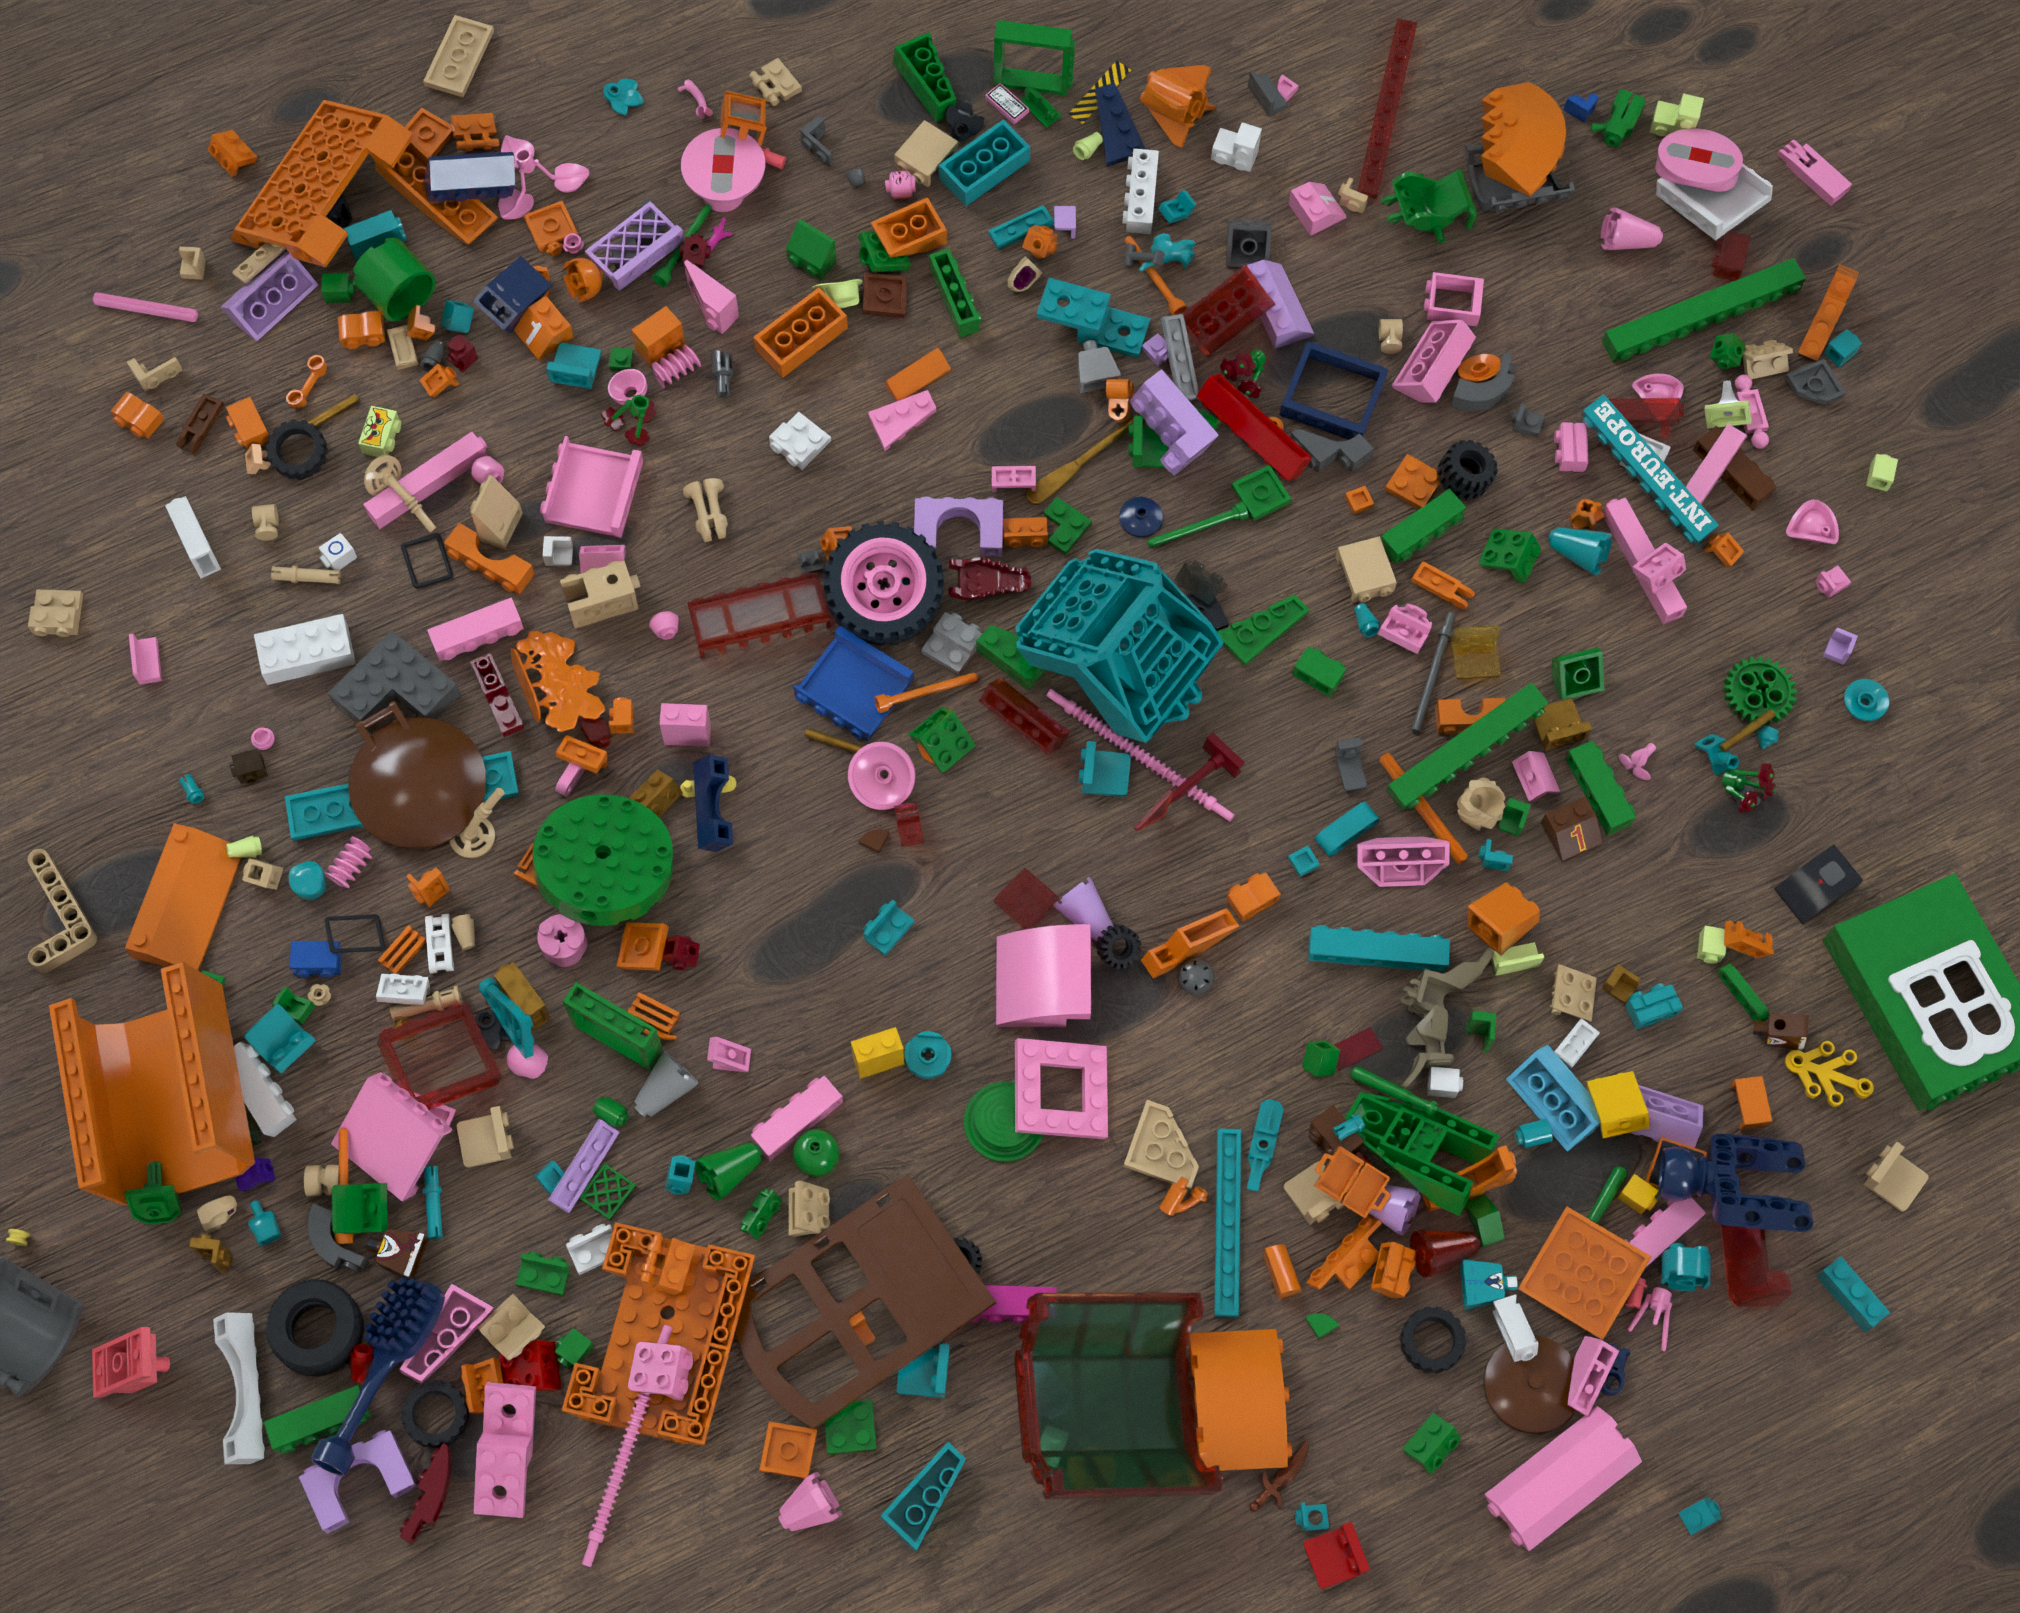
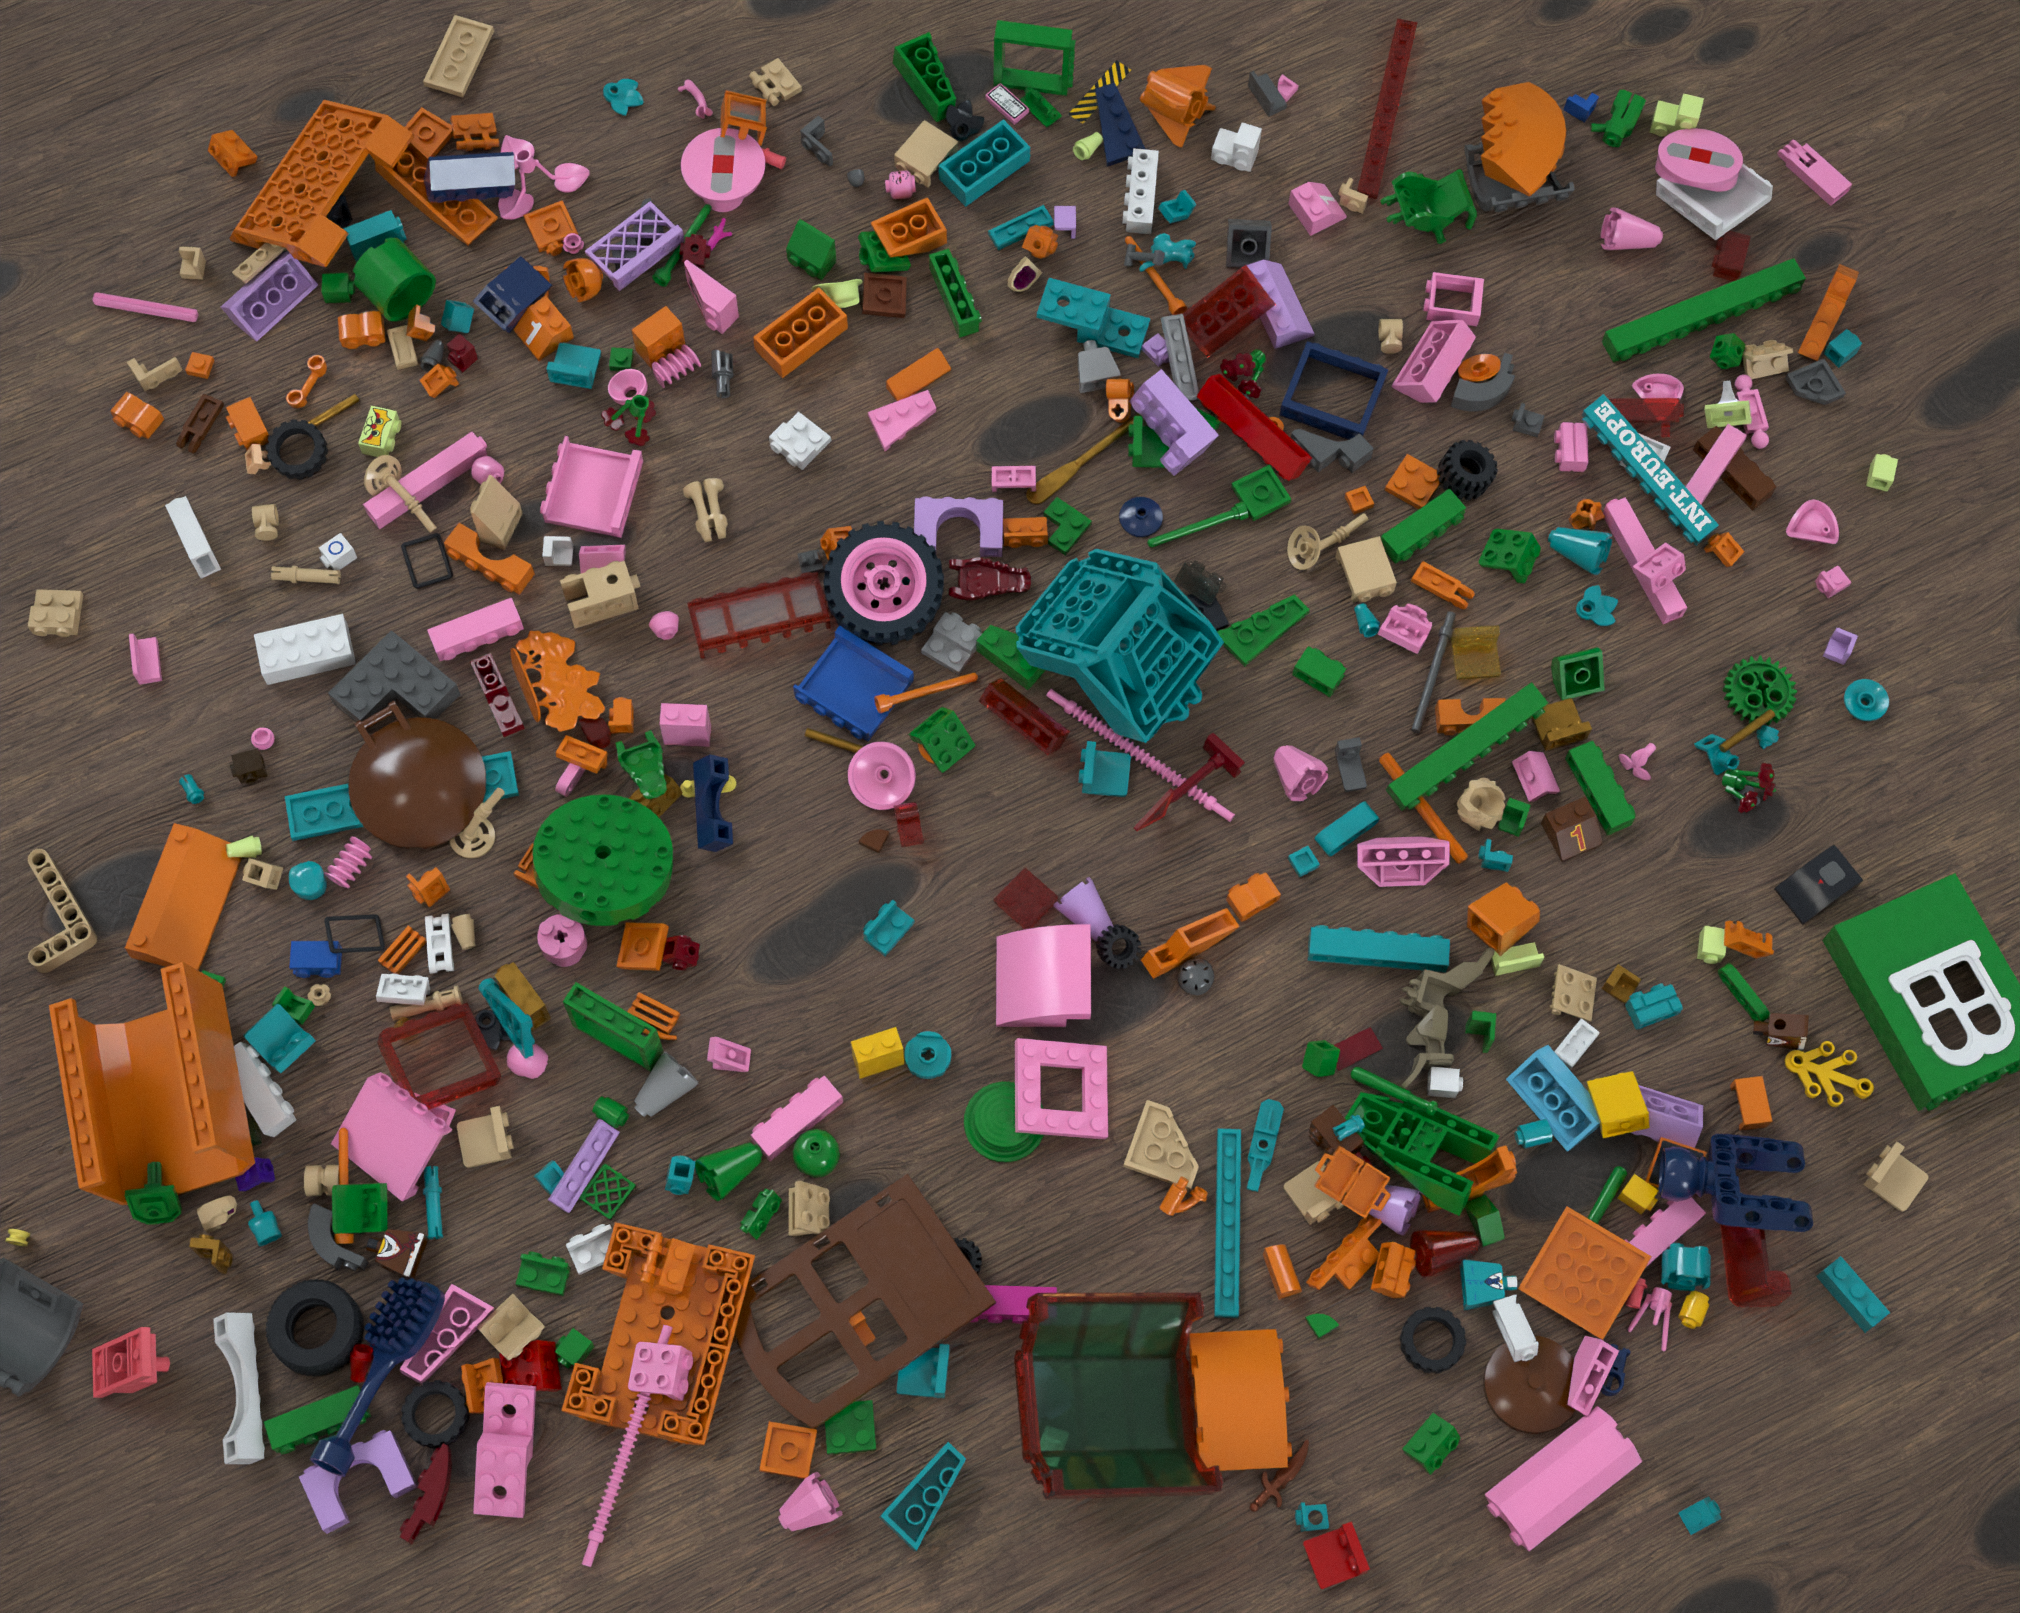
(199, 365): none -> orange plate
(644, 766): none -> green animal
(1299, 772): none -> bright pink cone
(1310, 549): none -> tan dish
(1599, 606): none -> teal plate
(1694, 1309): none -> yellow brick

